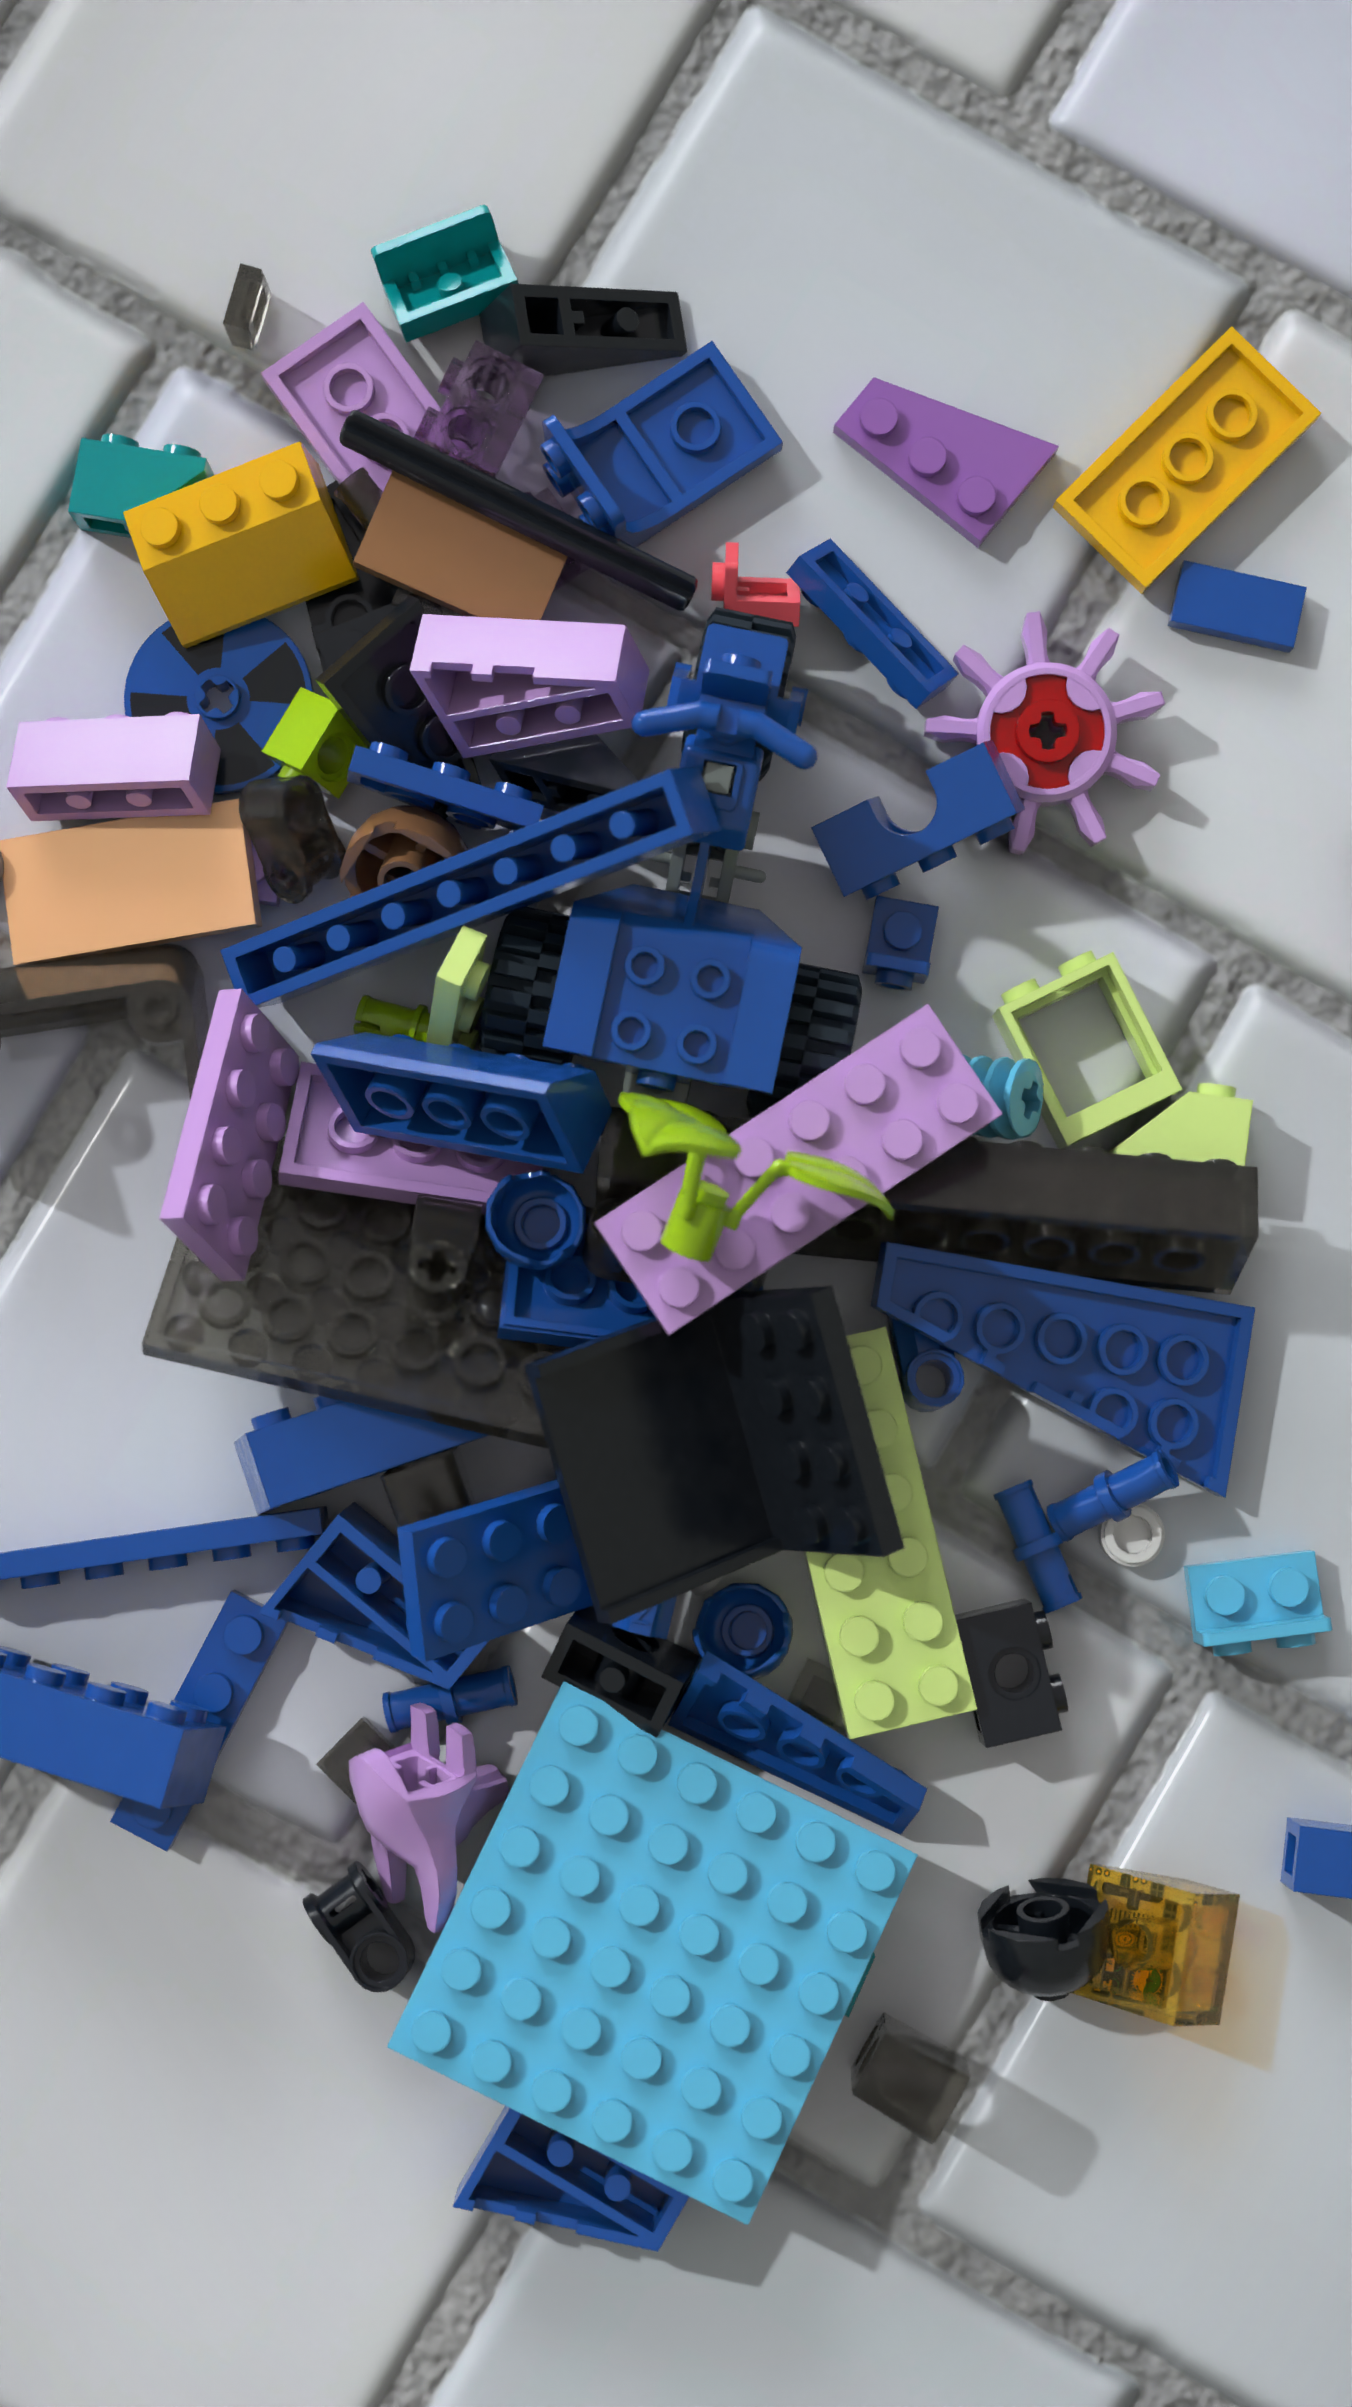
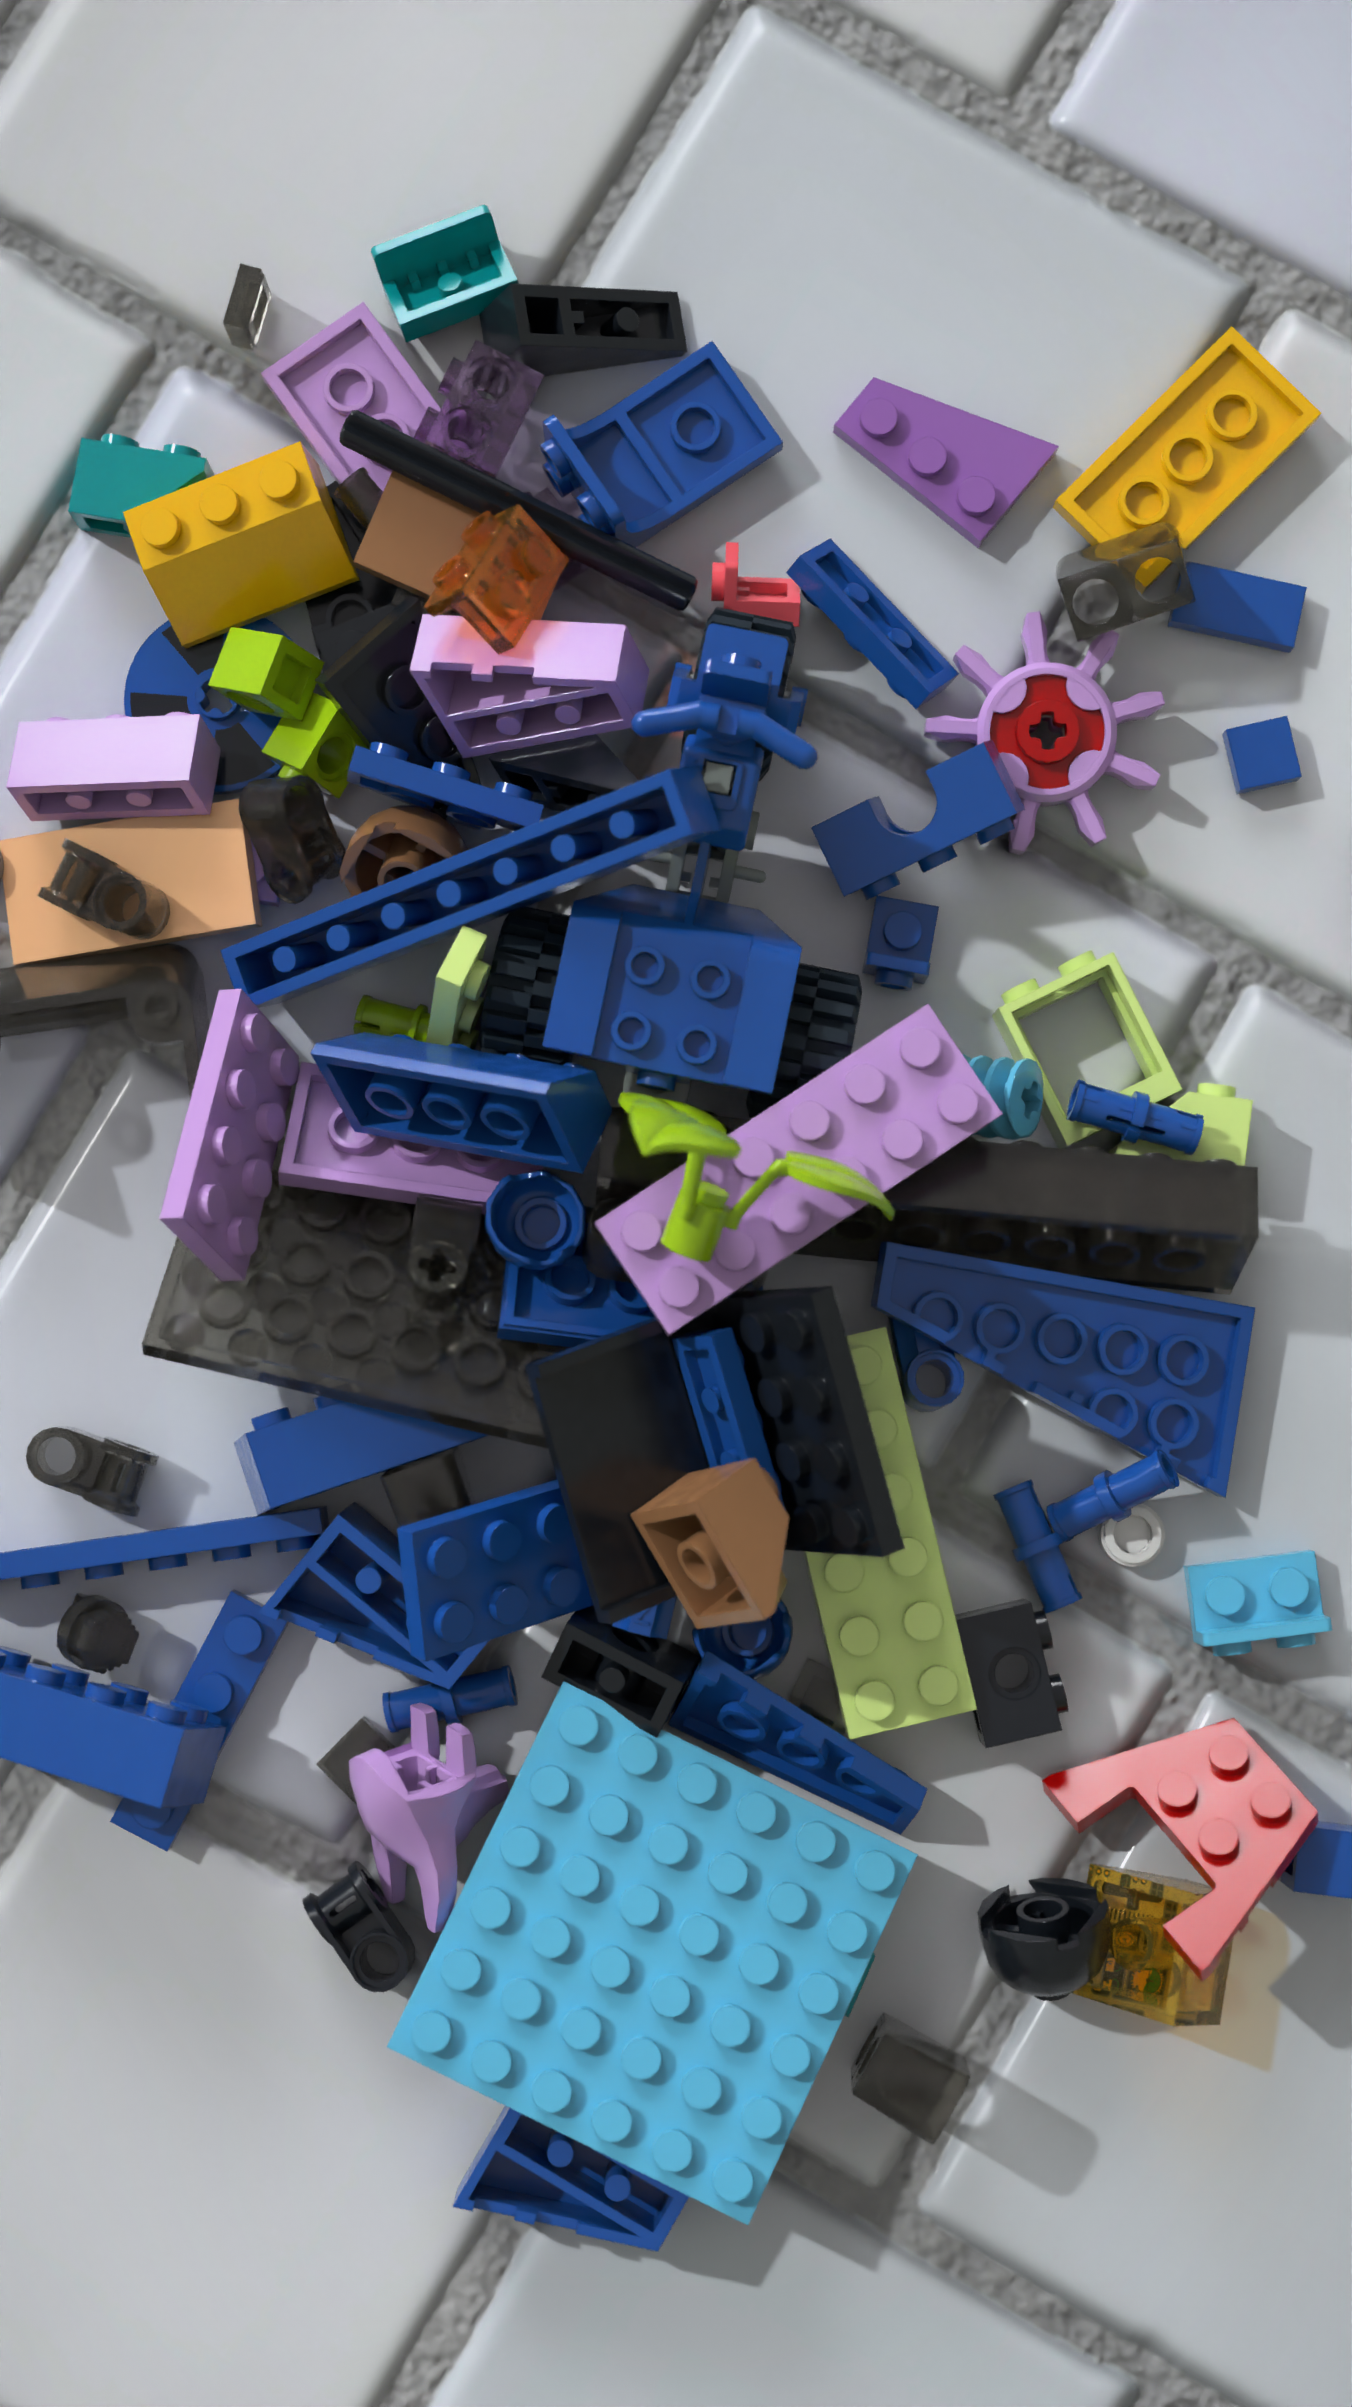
(95, 1469): none -> clear smoke piece
(96, 1634): none -> clear smoke piece
(98, 890): none -> clear smoke piece
(266, 673): none -> lime brick
(498, 576): none -> clear orange bracket
(720, 1542): none -> medium nougat slope
(722, 1399): none -> blue plate
(1130, 552): none -> clear smoke piece
(1135, 1117): none -> blue pin
(1218, 1806): none -> wing
(1261, 755): none -> blue tile

